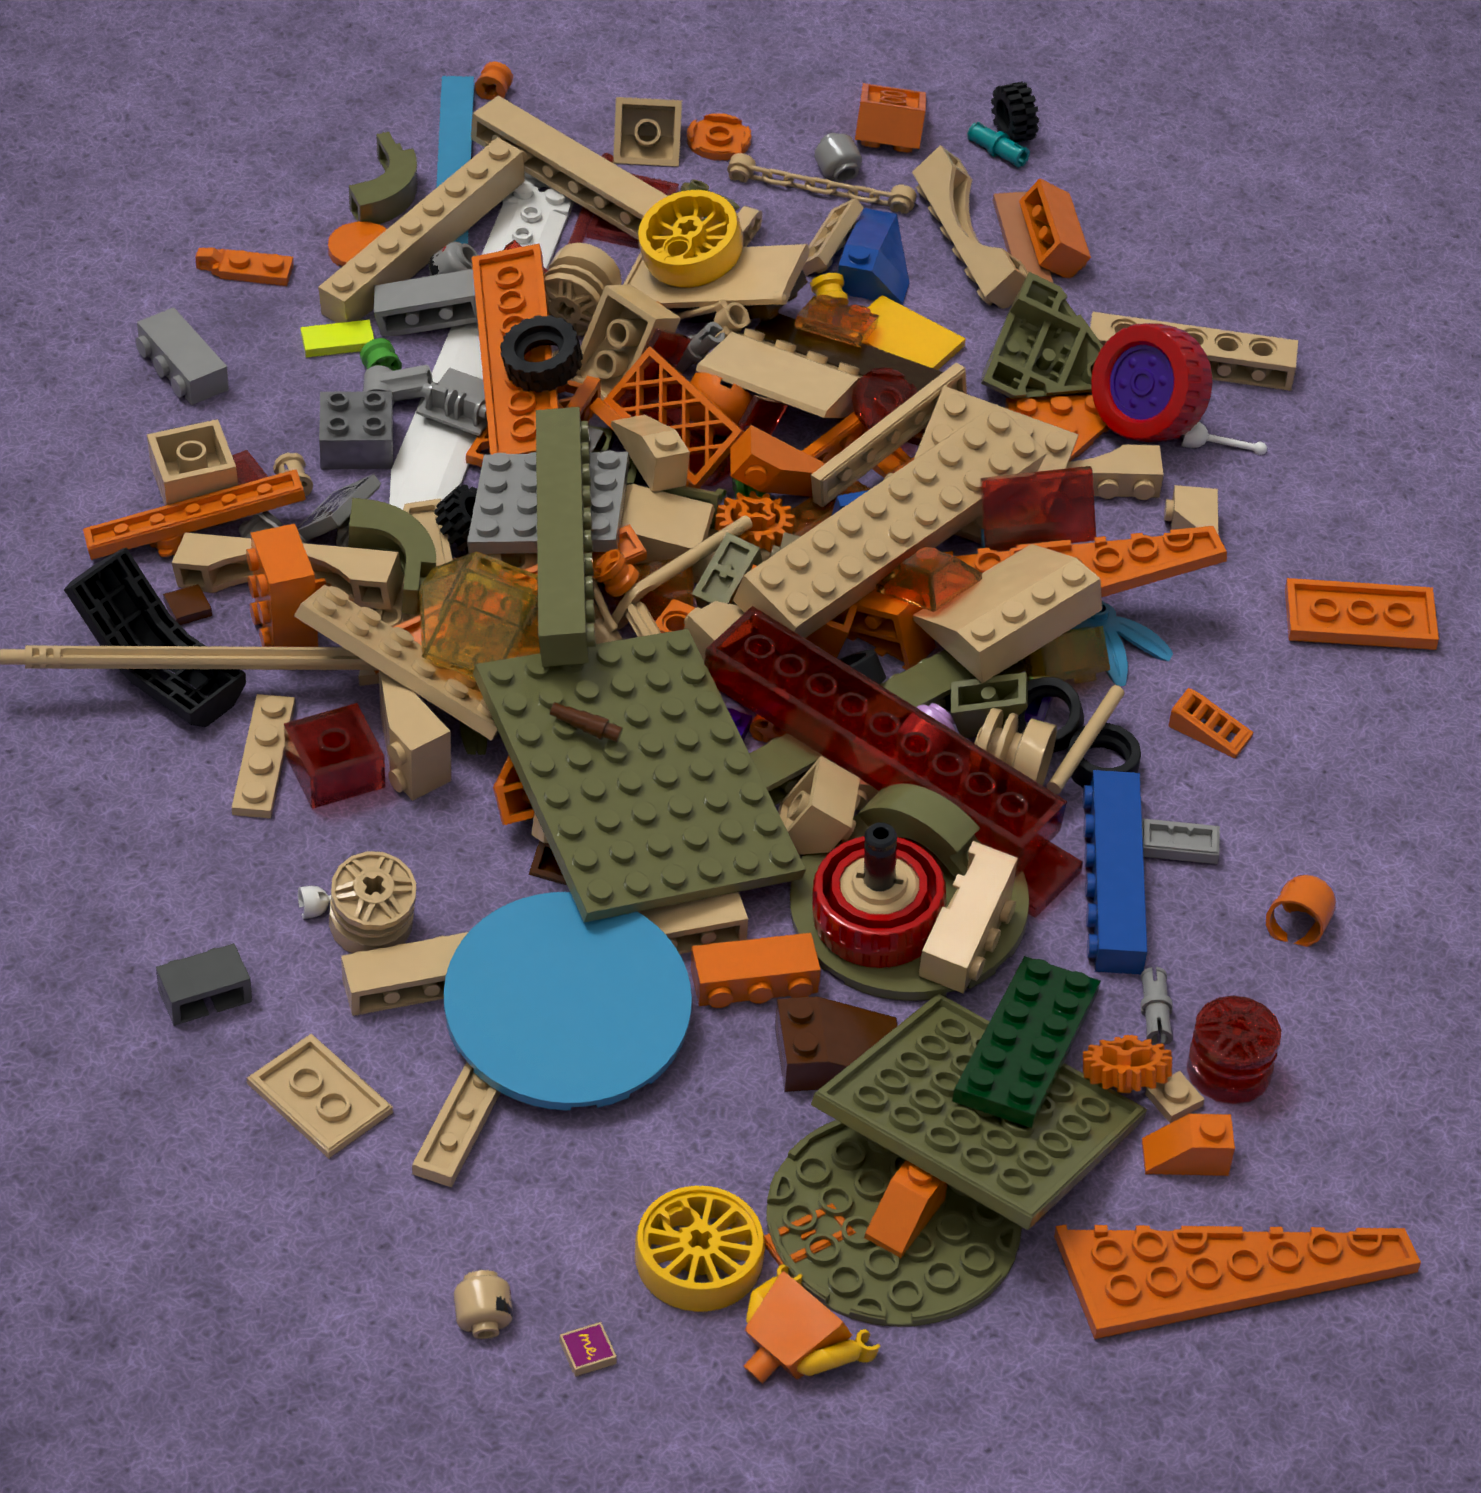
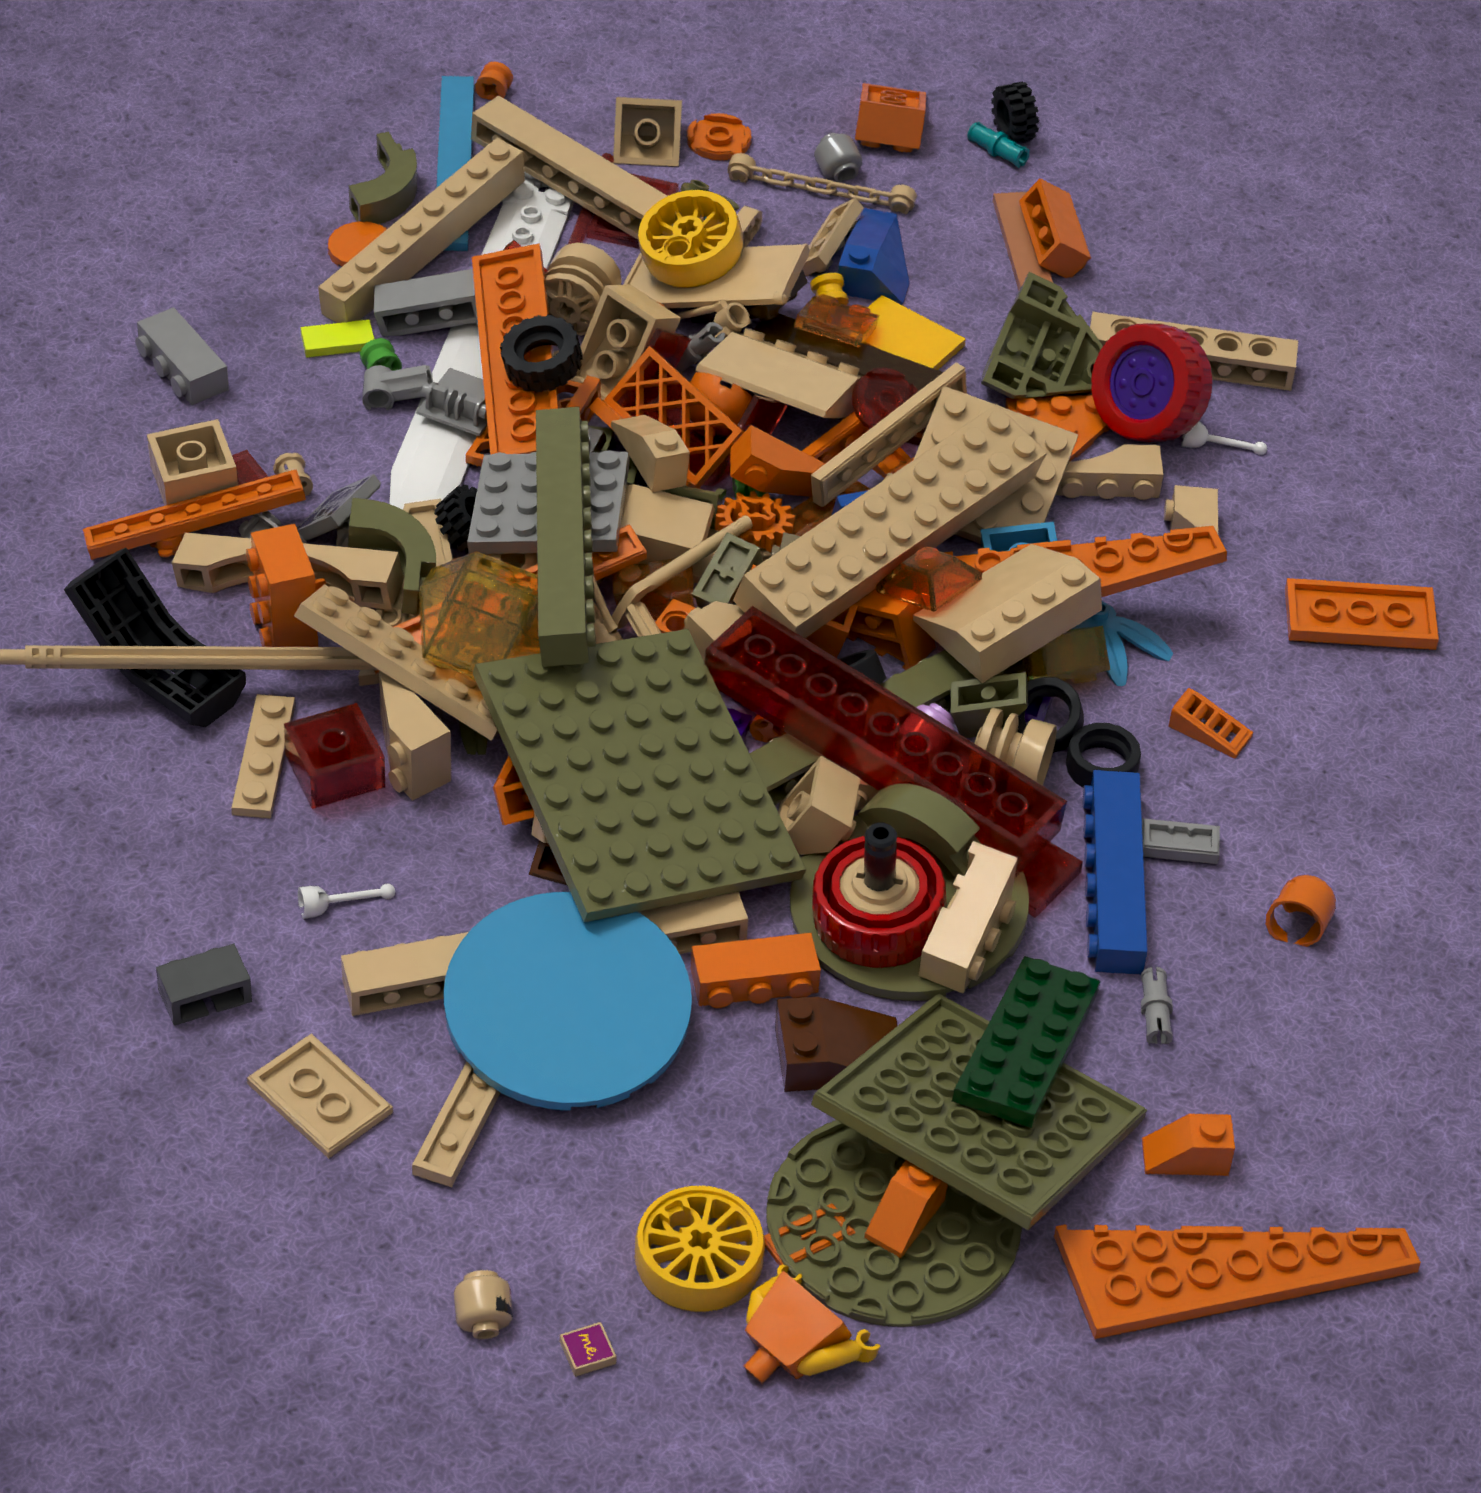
(187, 604): reddish brown tile -> none
(245, 265): orange hinge -> none
(356, 430): flat silver brick -> none
(372, 902): tan wheel -> none
(452, 258): light grey head -> none
(589, 723): reddish brown animal -> none
(615, 573): orange wheel -> none
(947, 188): tan arch -> none
(1038, 508): clear red tile -> none
(1085, 739): tan bar -> none
(1127, 1064): orange gear -> none
(1175, 1097): tan plate -> none
(1233, 1049): clear red wheel -> none

